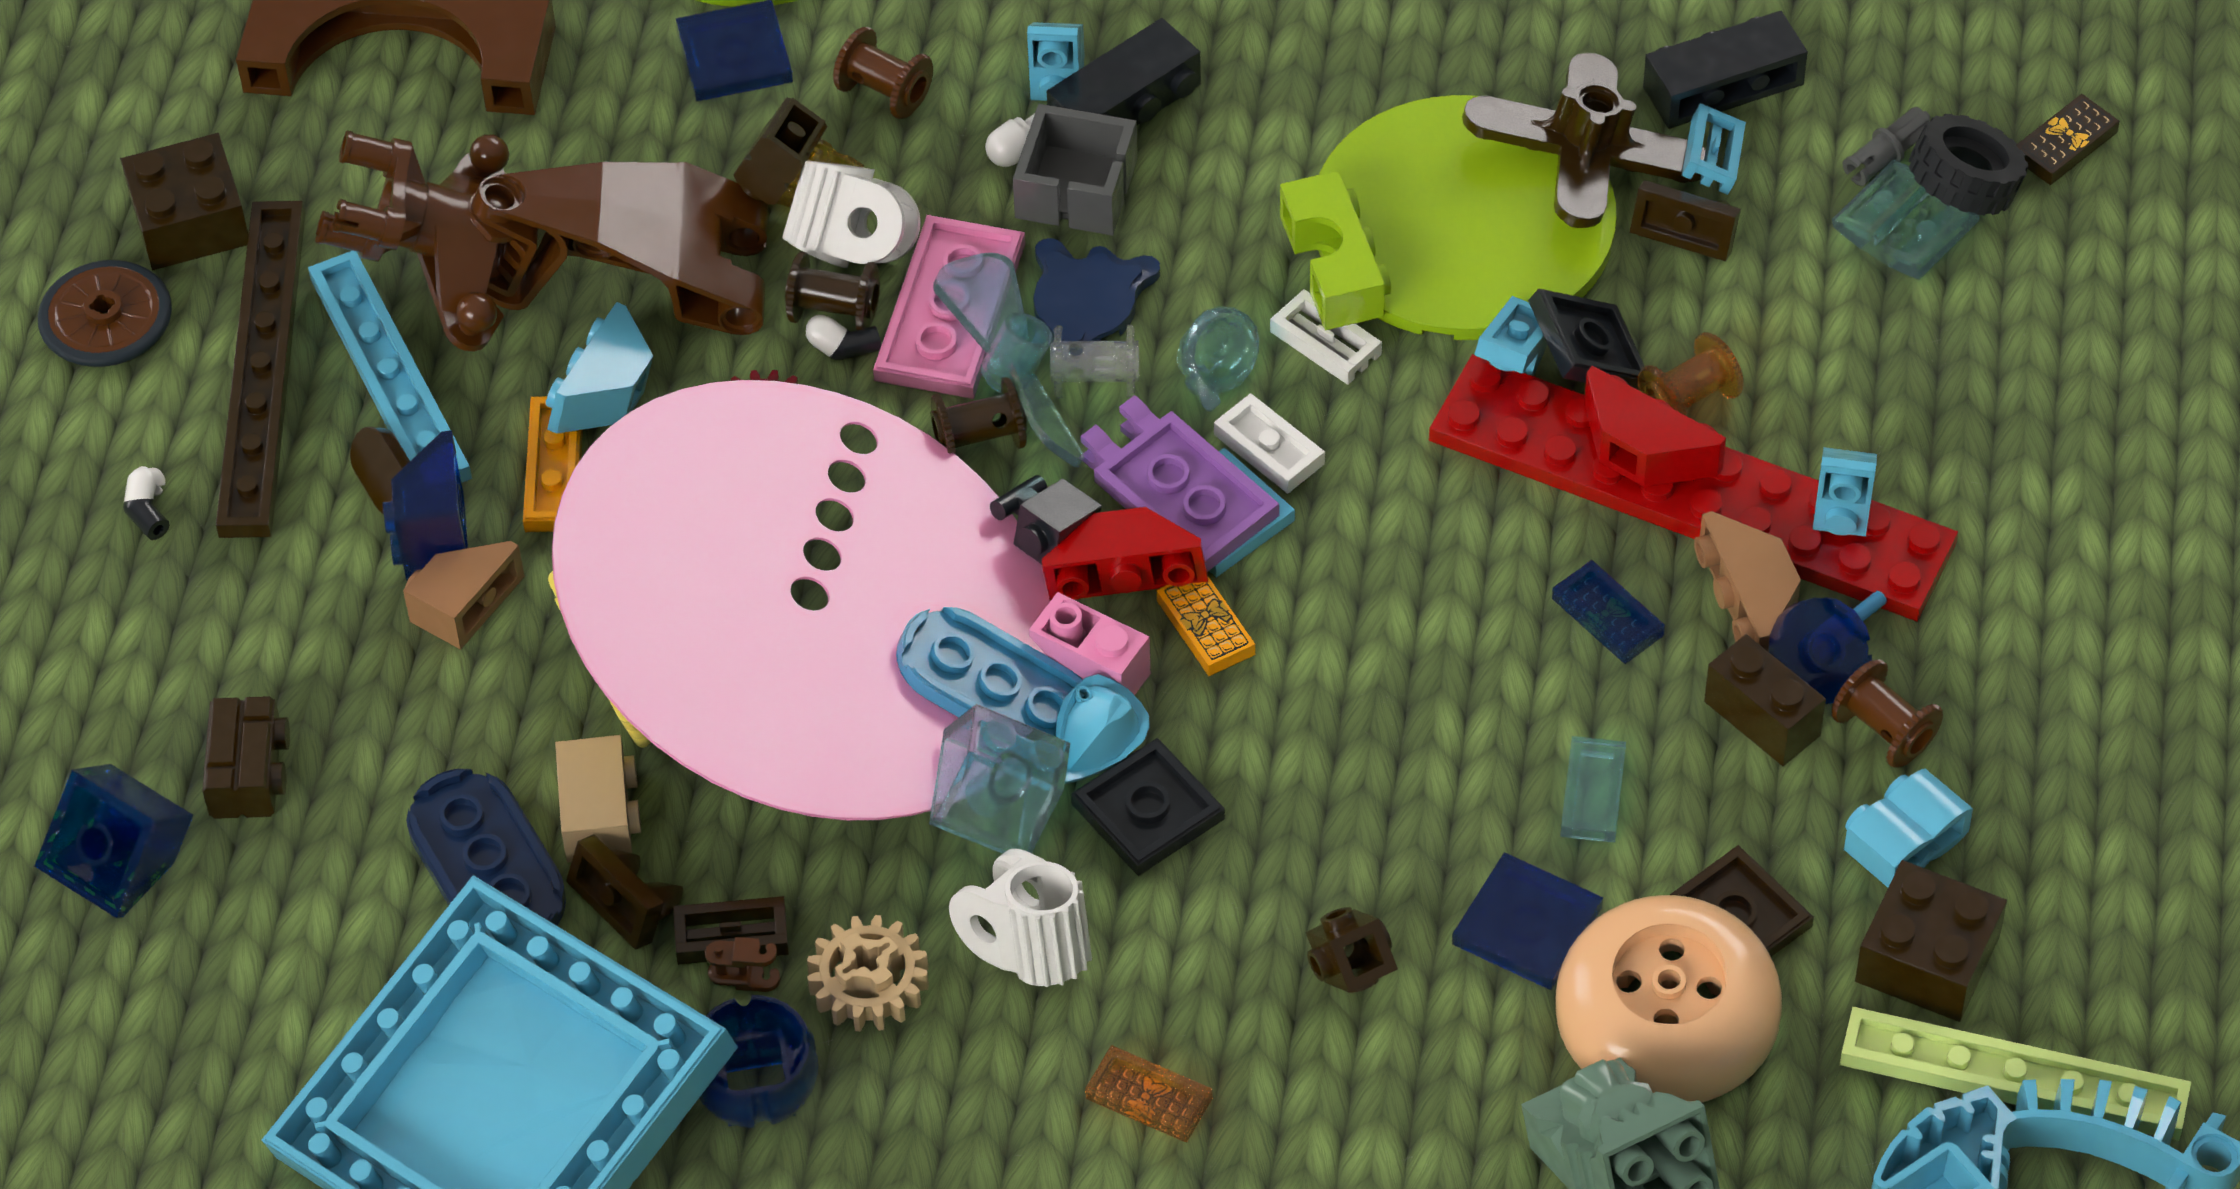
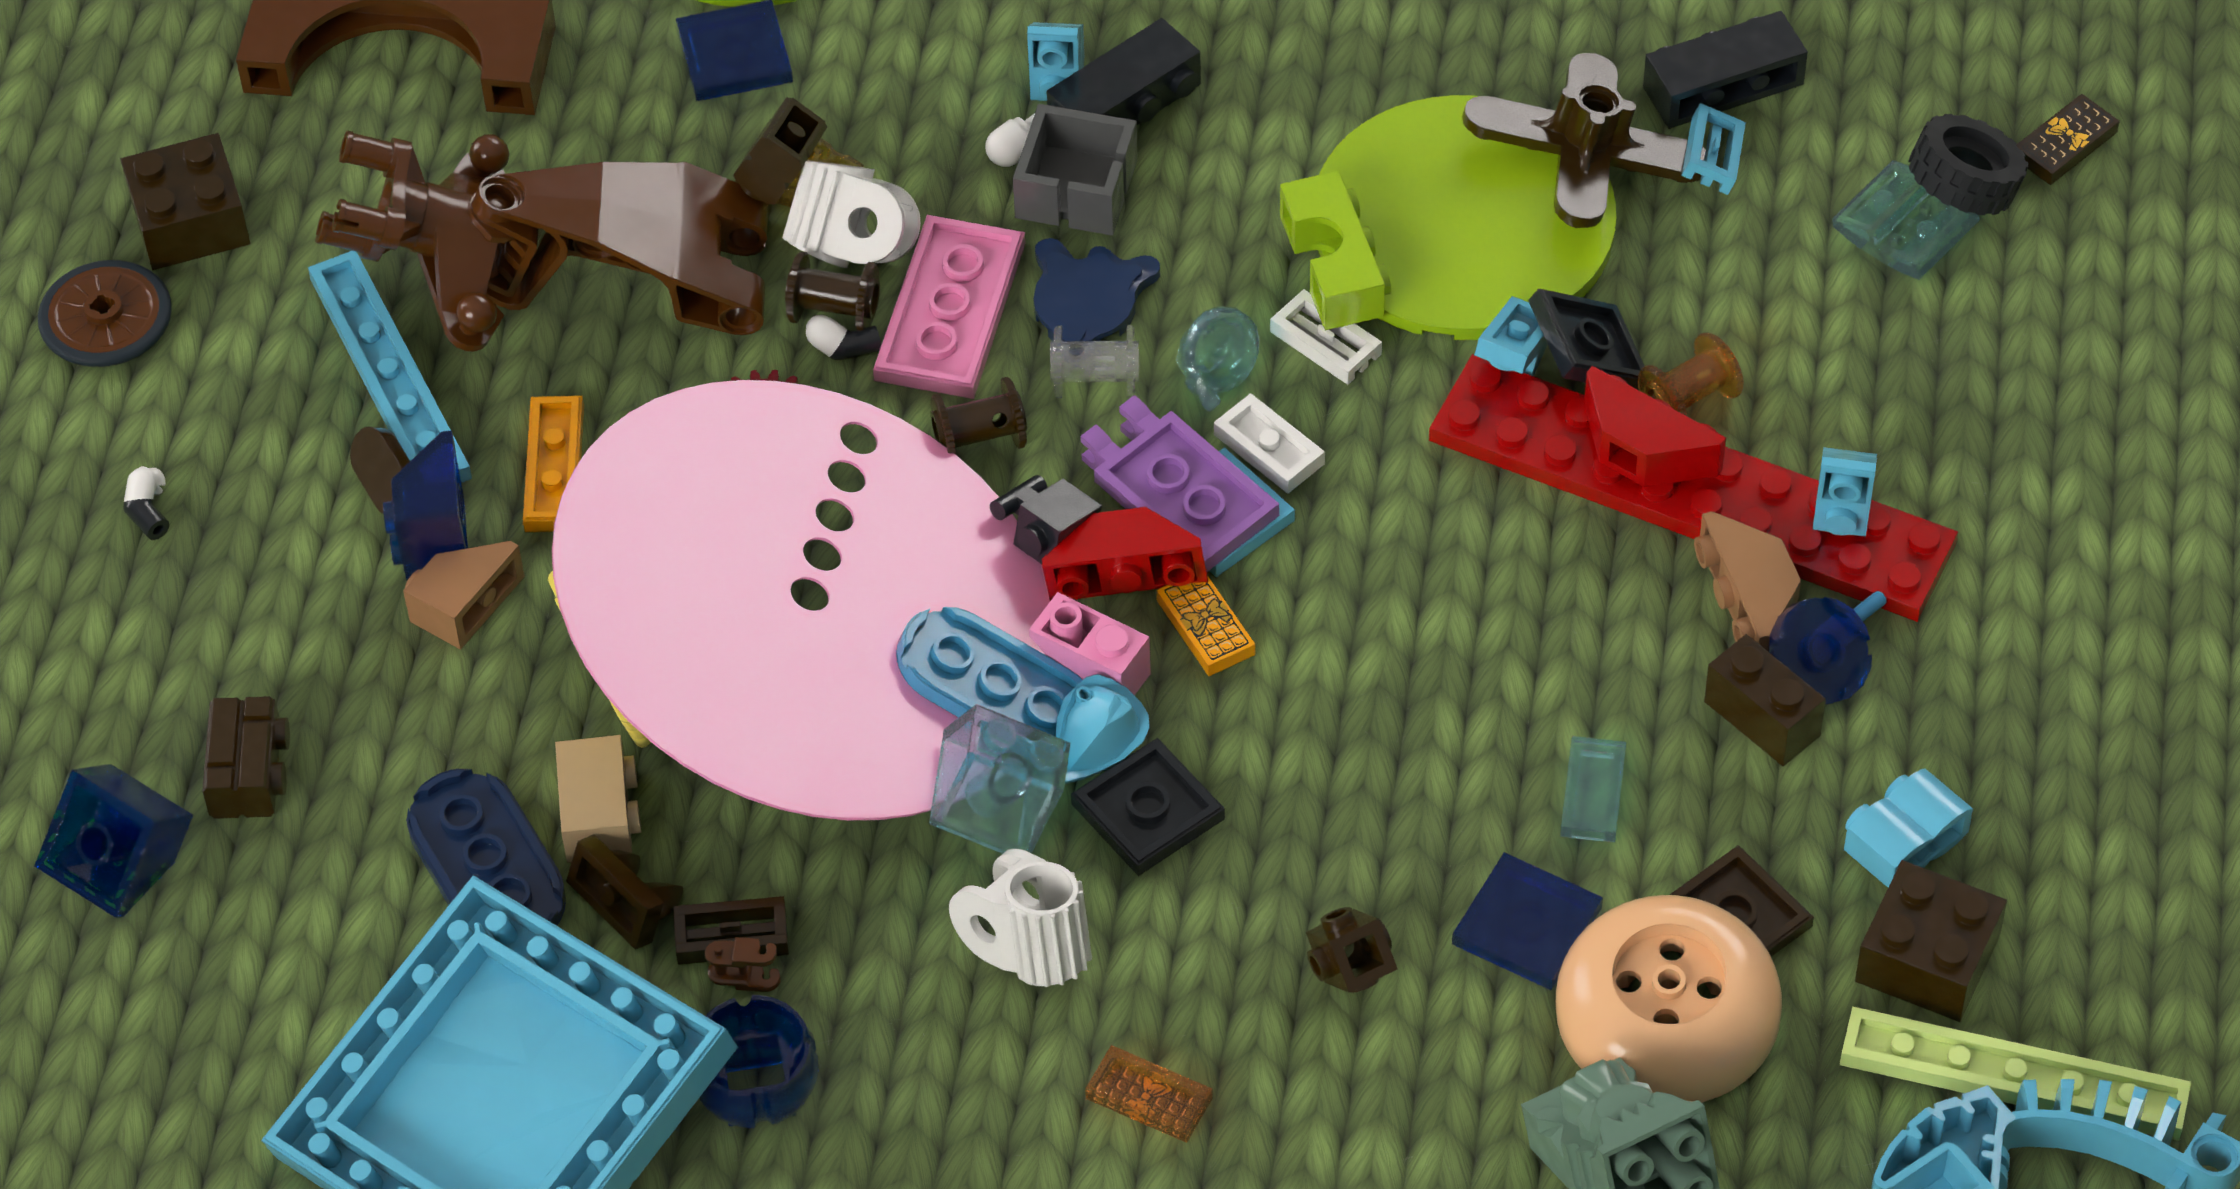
(261, 370): dark brown plate -> none
(603, 377): medium azure slope -> none
(866, 977): tan gear -> none
(900, 81): reddish brown hose -> none
(988, 303): clear light blue piece -> none
(1608, 611): clear blue tile -> none
(1685, 220): dark brown tile -> none
(1886, 145): dark grey axle -> none
(1887, 713): reddish brown hose -> none

